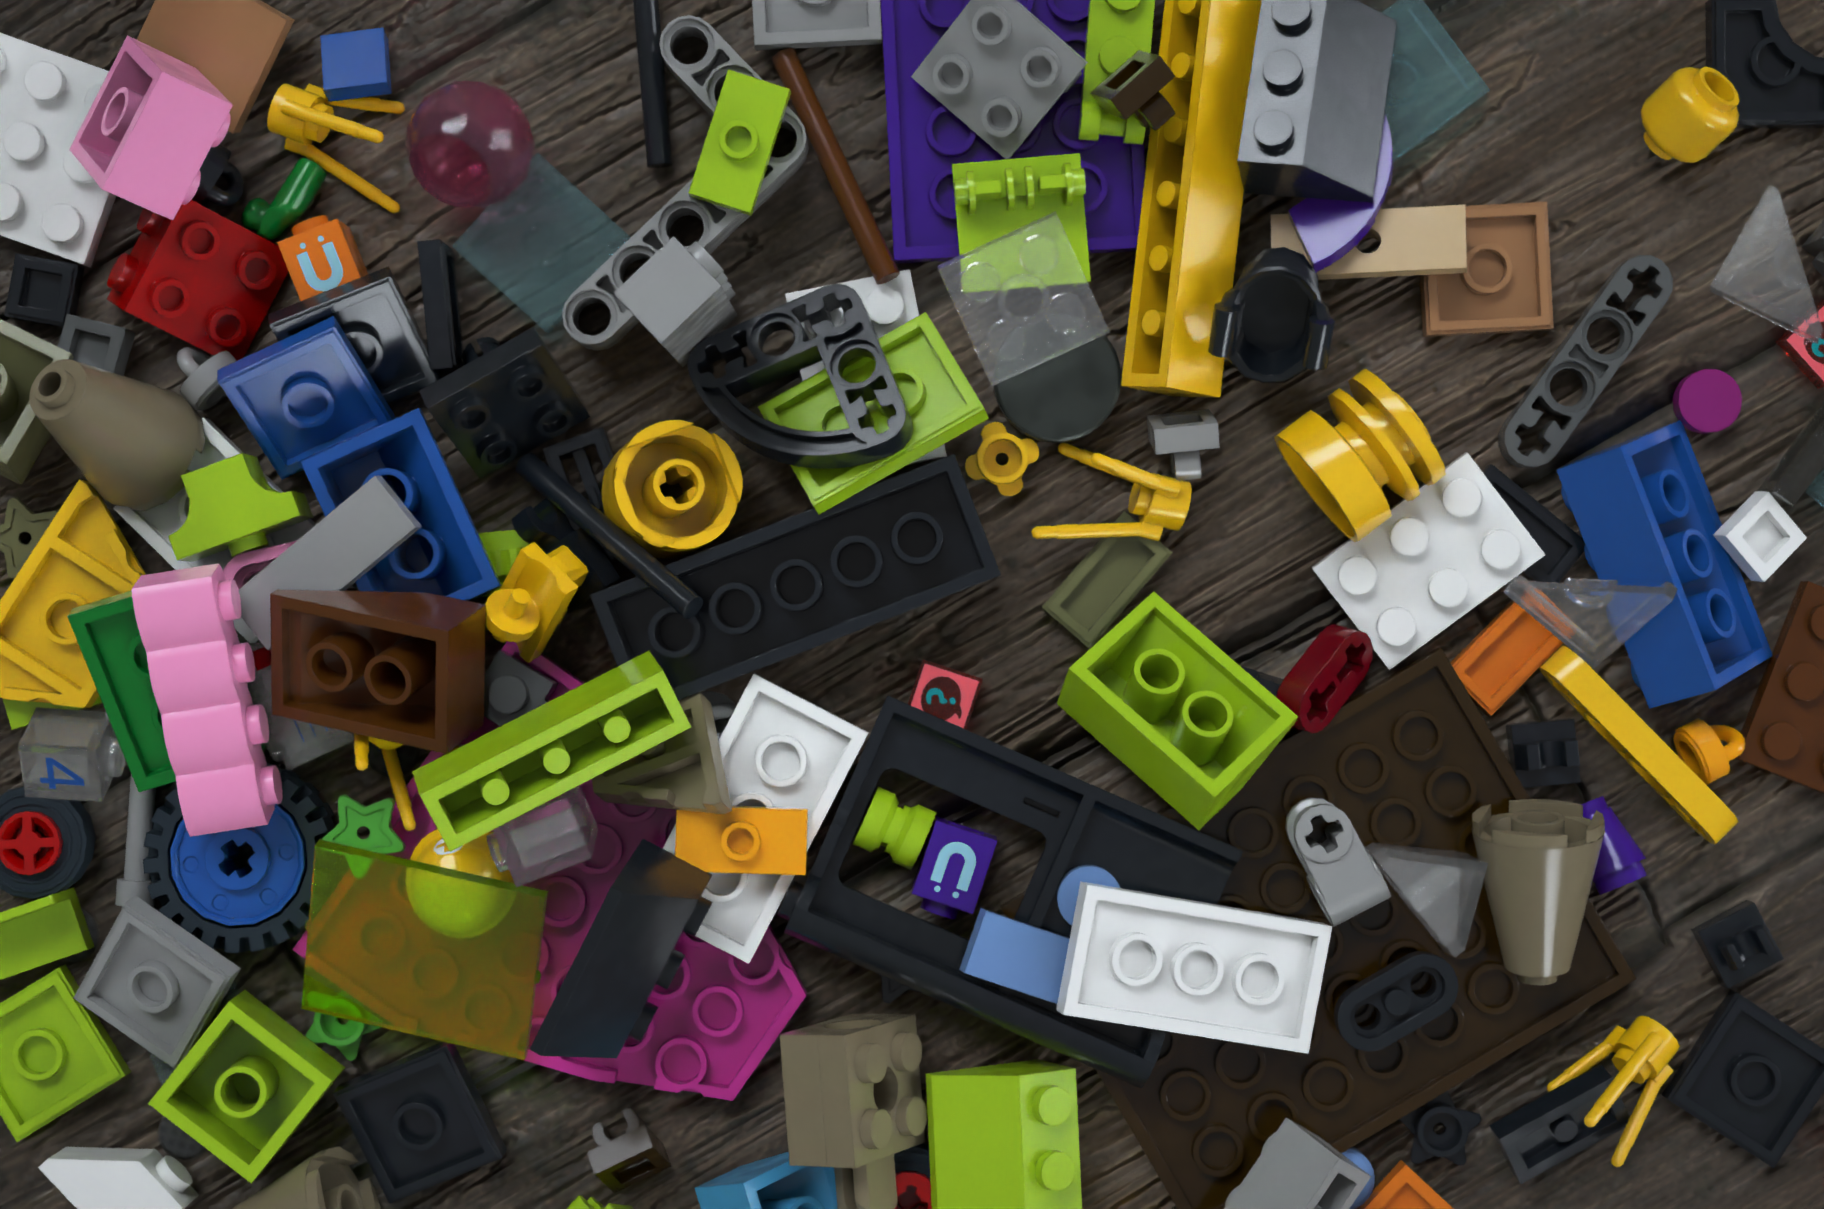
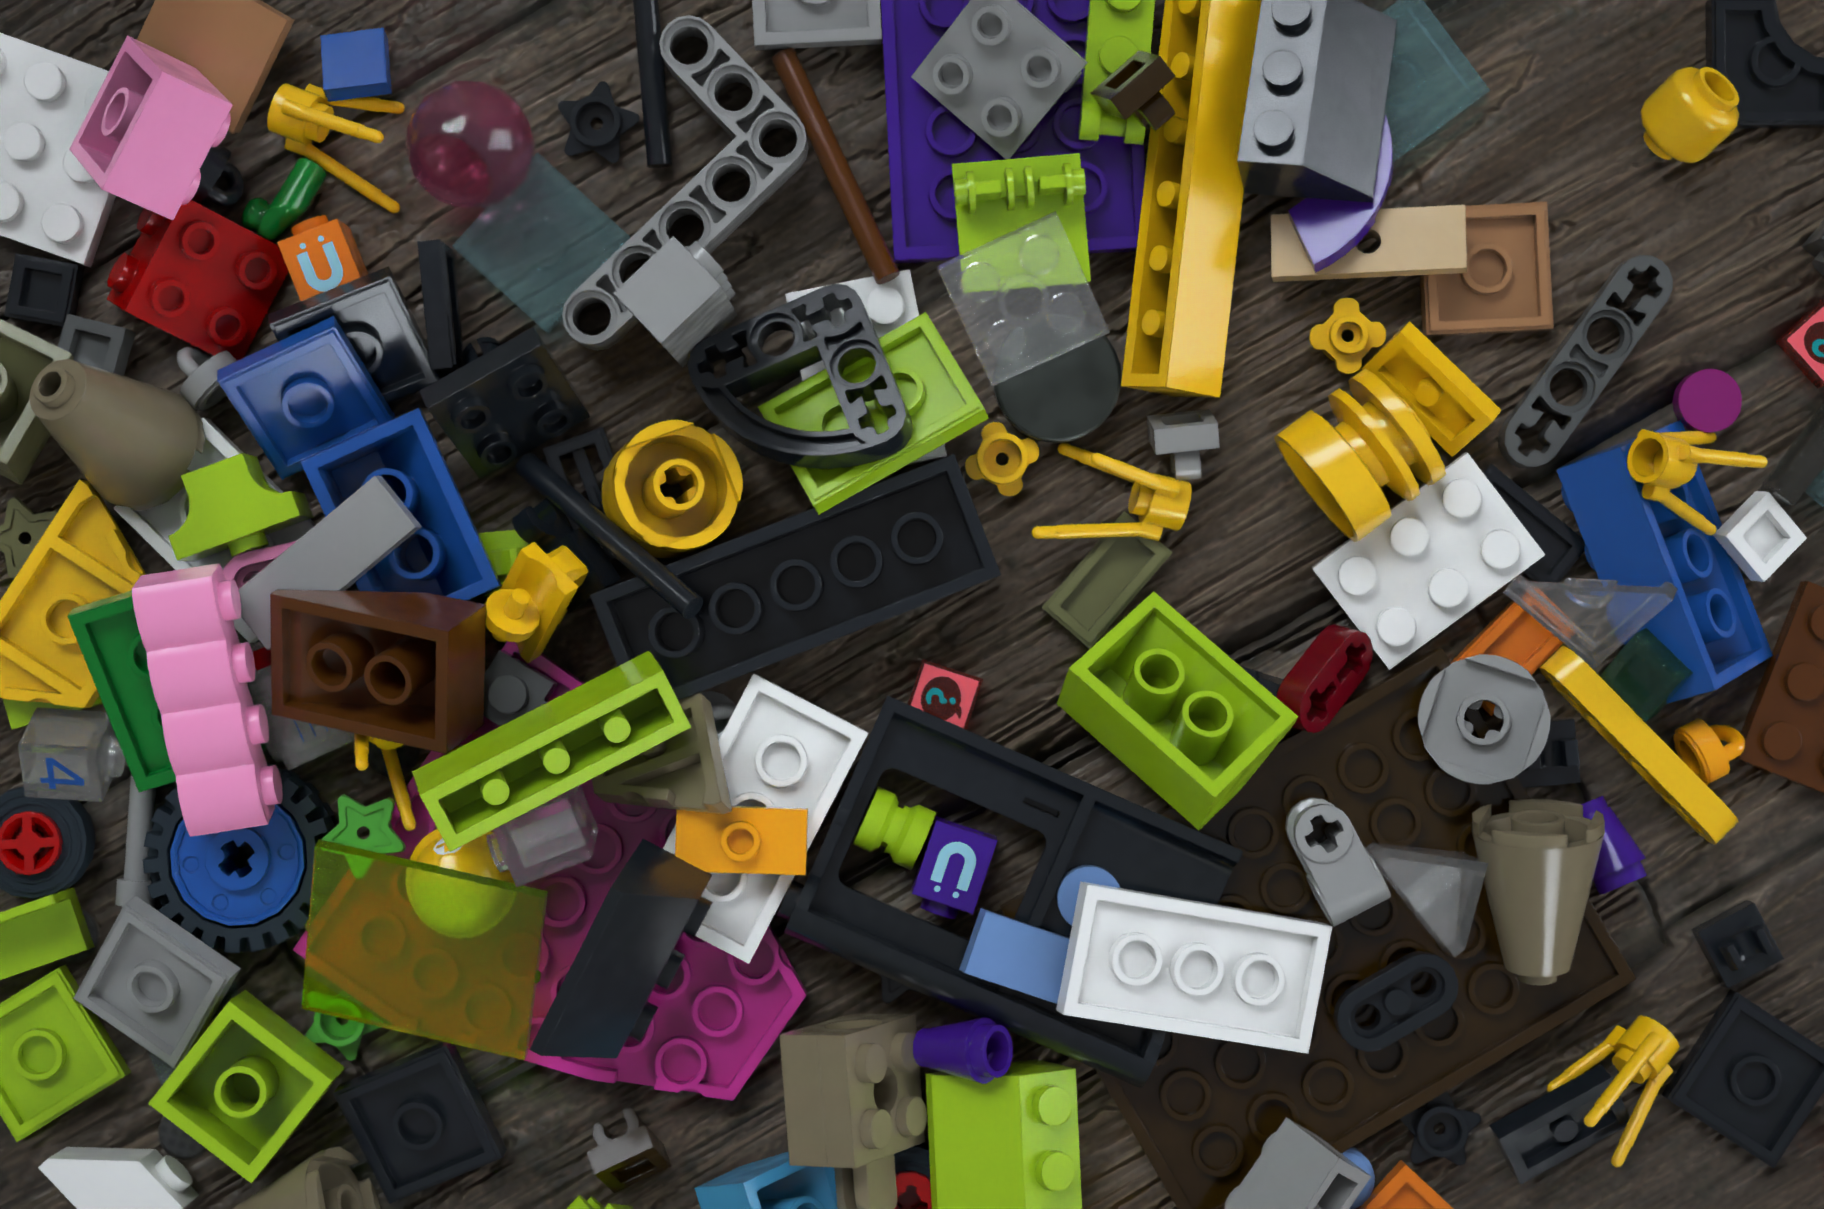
(596, 106): none -> black plate
(739, 142): lime plate -> none
(966, 1049): none -> dark purple cone
(1273, 319): black piece -> none
(1329, 336): none -> yellow plate
(1434, 388): none -> yellow plate
(1516, 701): none -> light grey plate
(1646, 674): none -> clear green tile
(1669, 460): none -> yellow plant
(1767, 272): clear tile -> none

